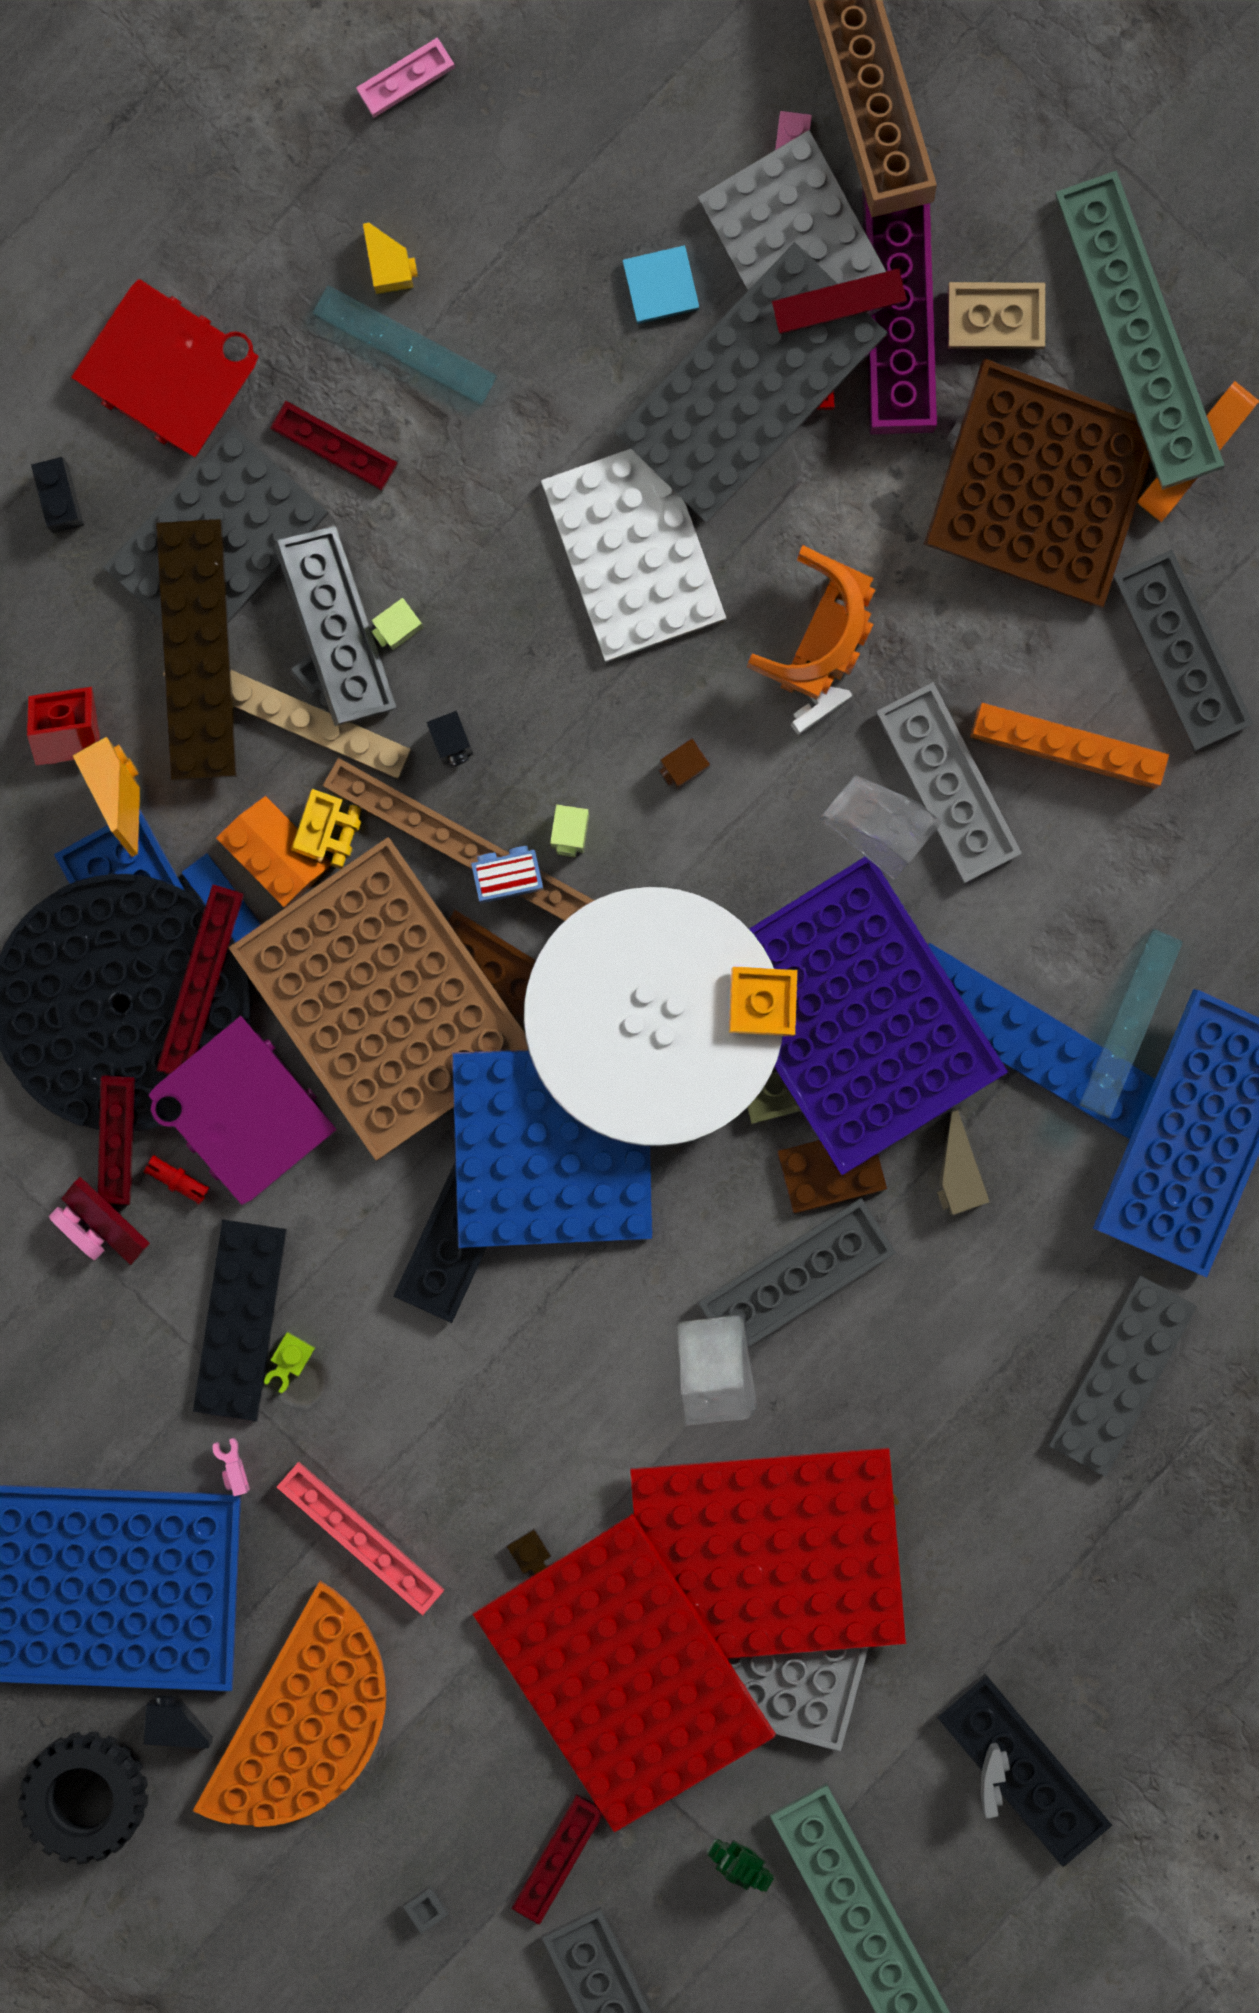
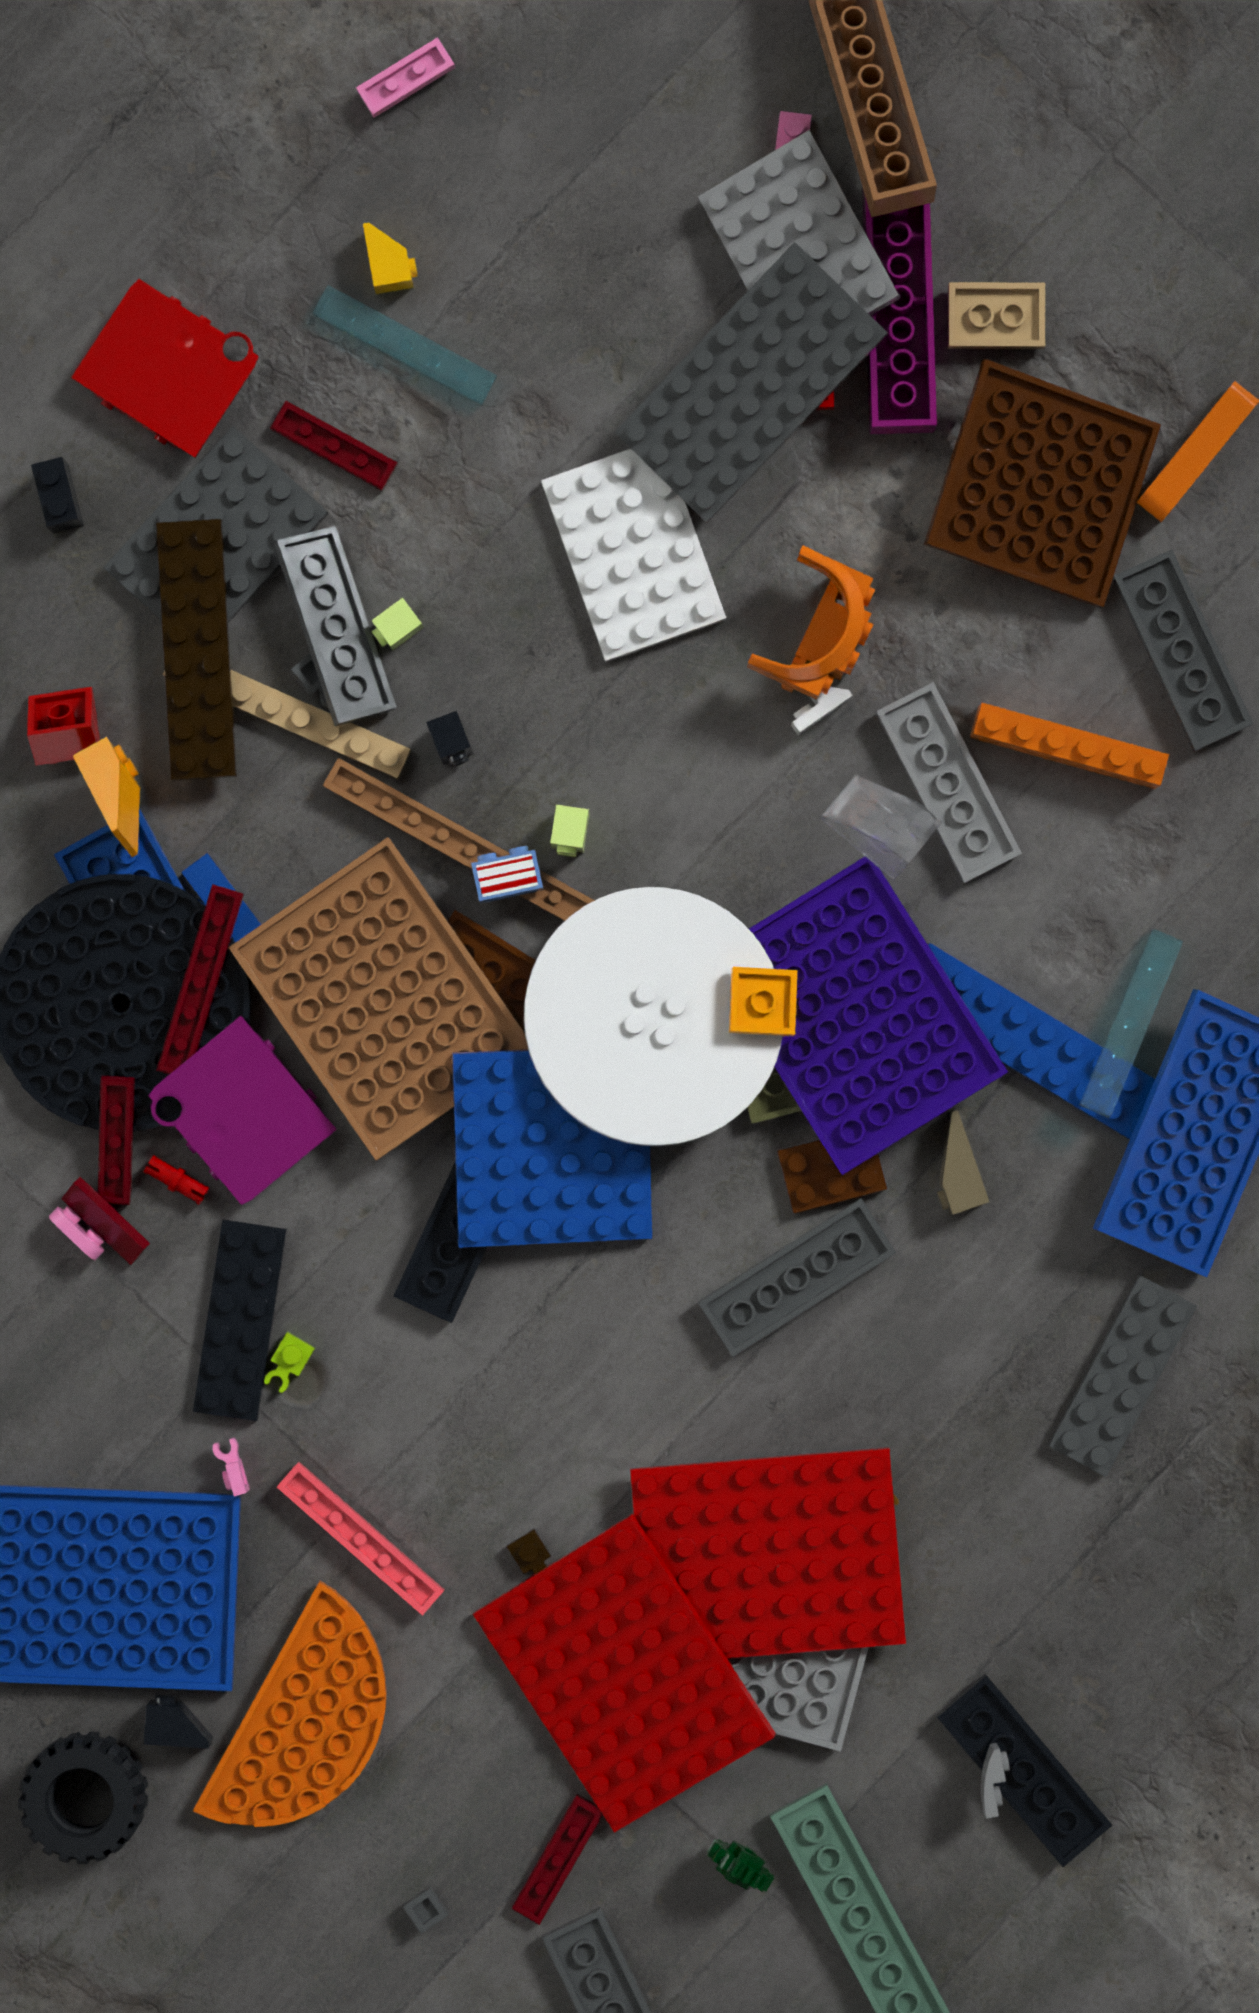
(263, 843): orange slope -> none
(317, 825): yellow plate -> none
(661, 284): medium azure tile -> none
(683, 764): reddish brown brick -> none
(715, 1371): clear slope -> none
(839, 301): dark red tile -> none
(1139, 330): sand green plate -> none

